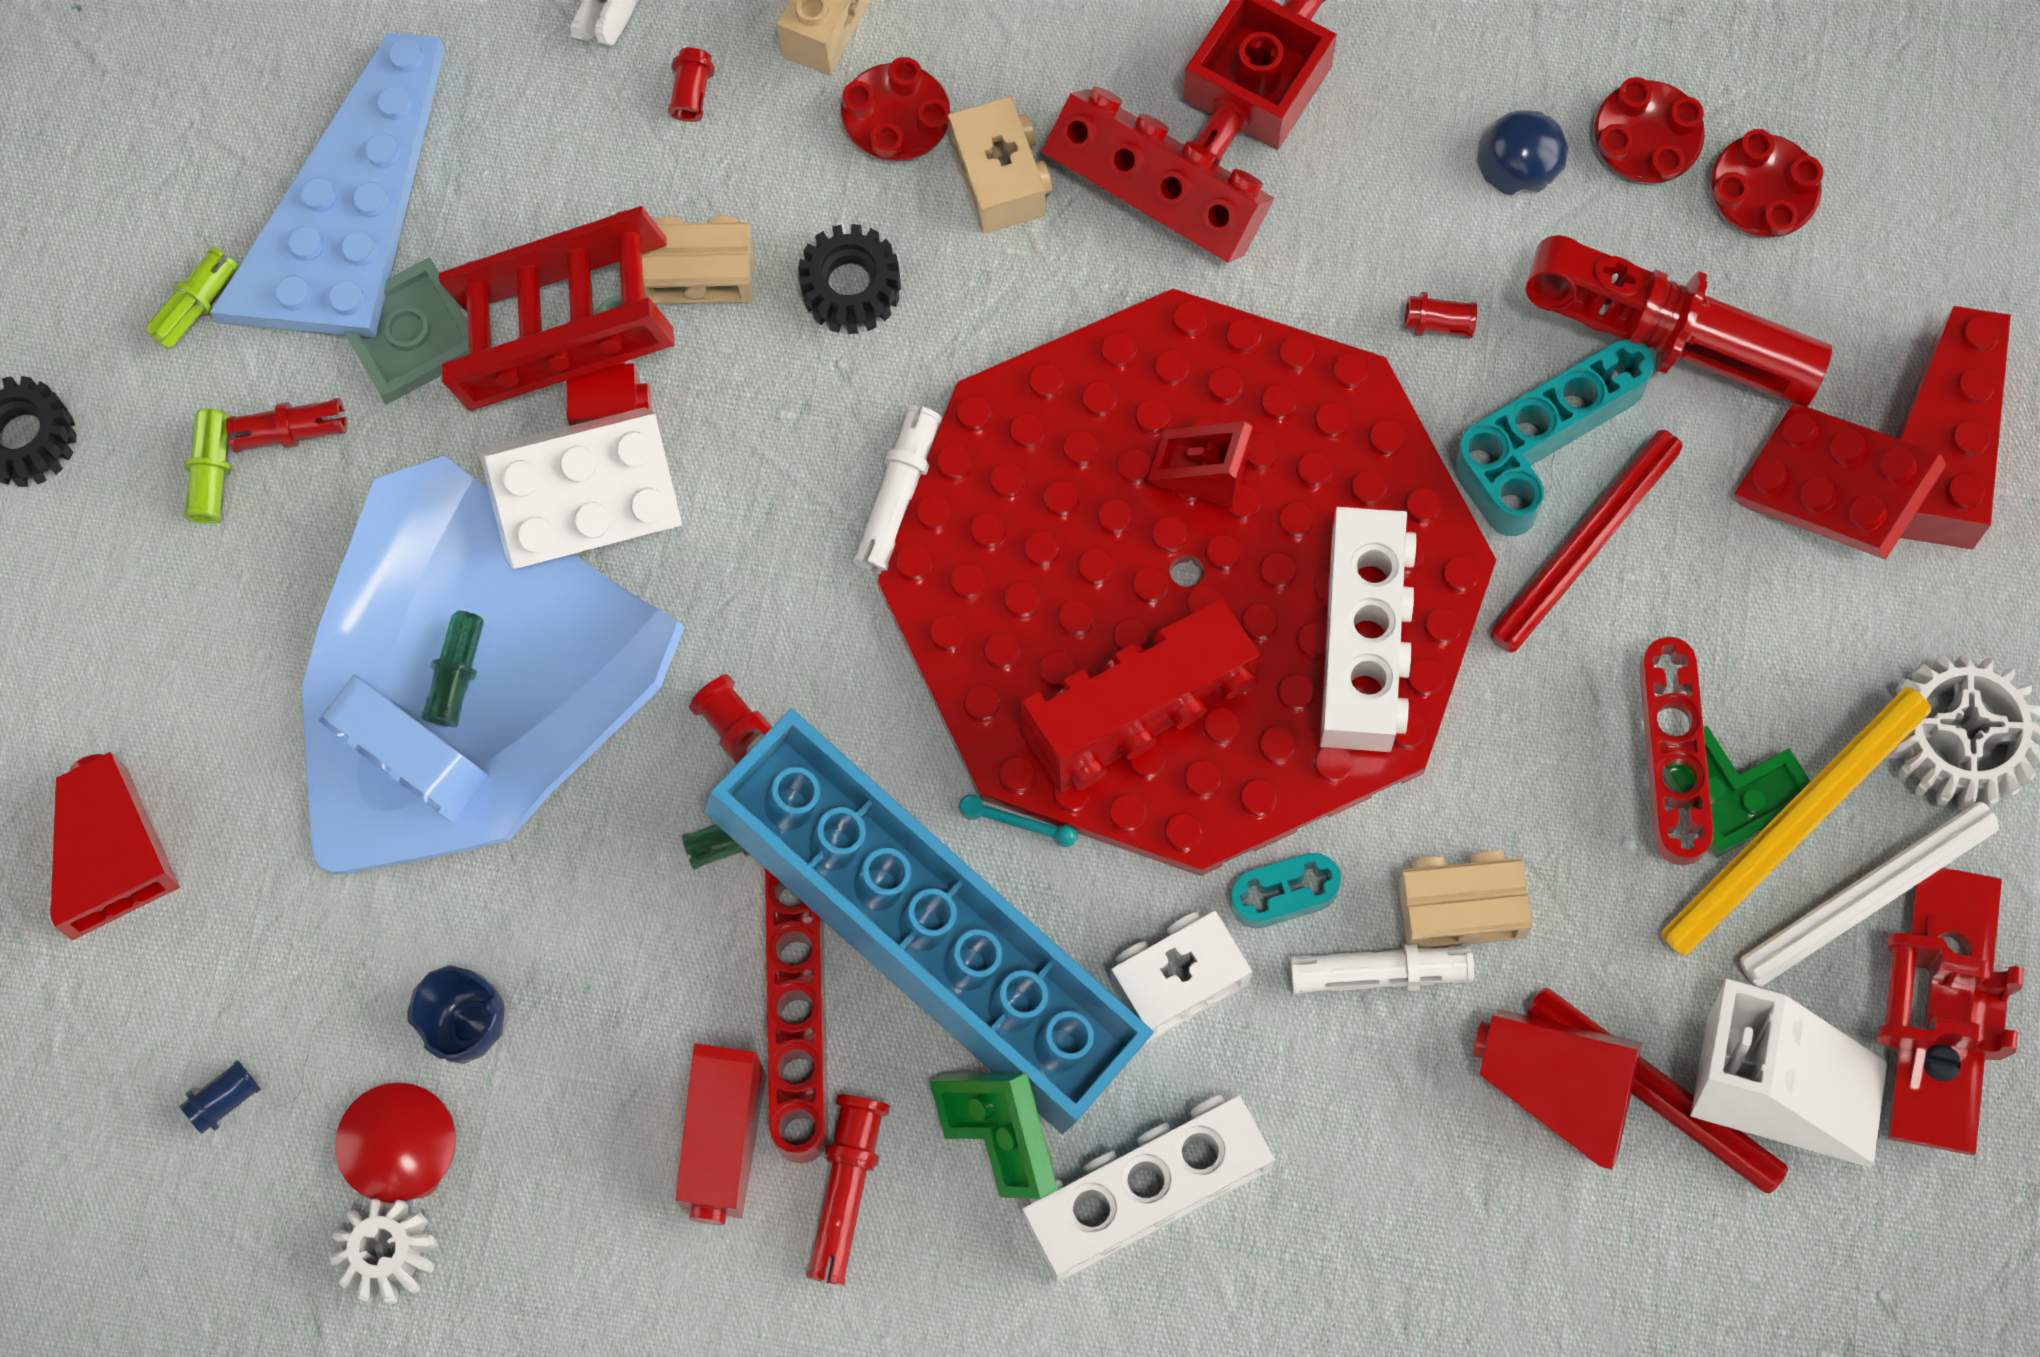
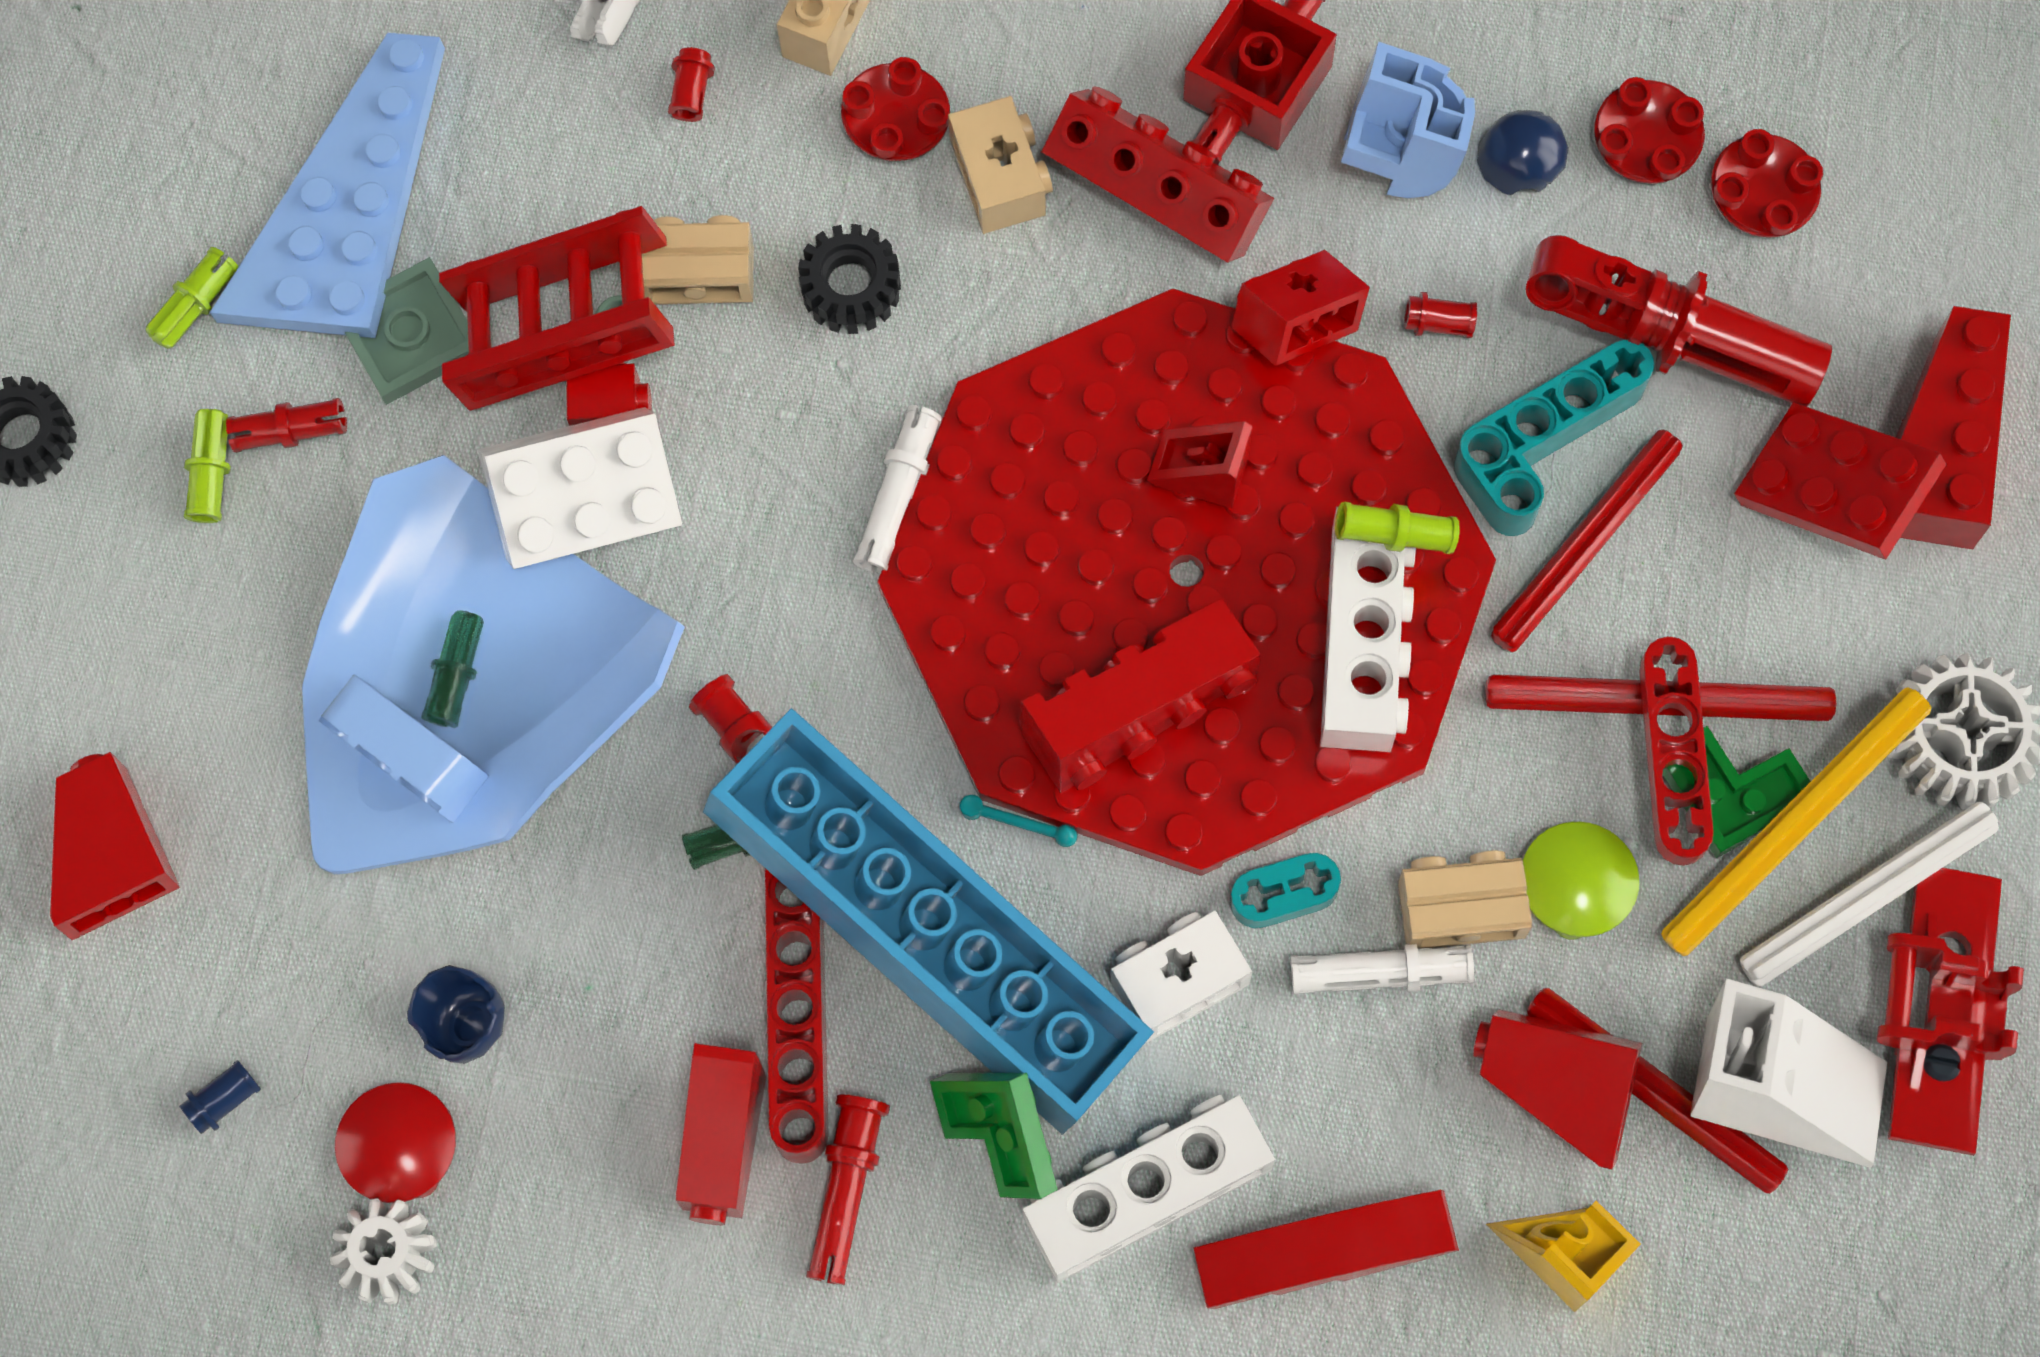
(1300, 307): none -> red brick
(1326, 1249): none -> red slope
(1396, 528): none -> lime pin
(1409, 123): none -> light blue brick
(1570, 1249): none -> yellow slope
(1580, 879): none -> lime dish
(1625, 697): none -> red axle

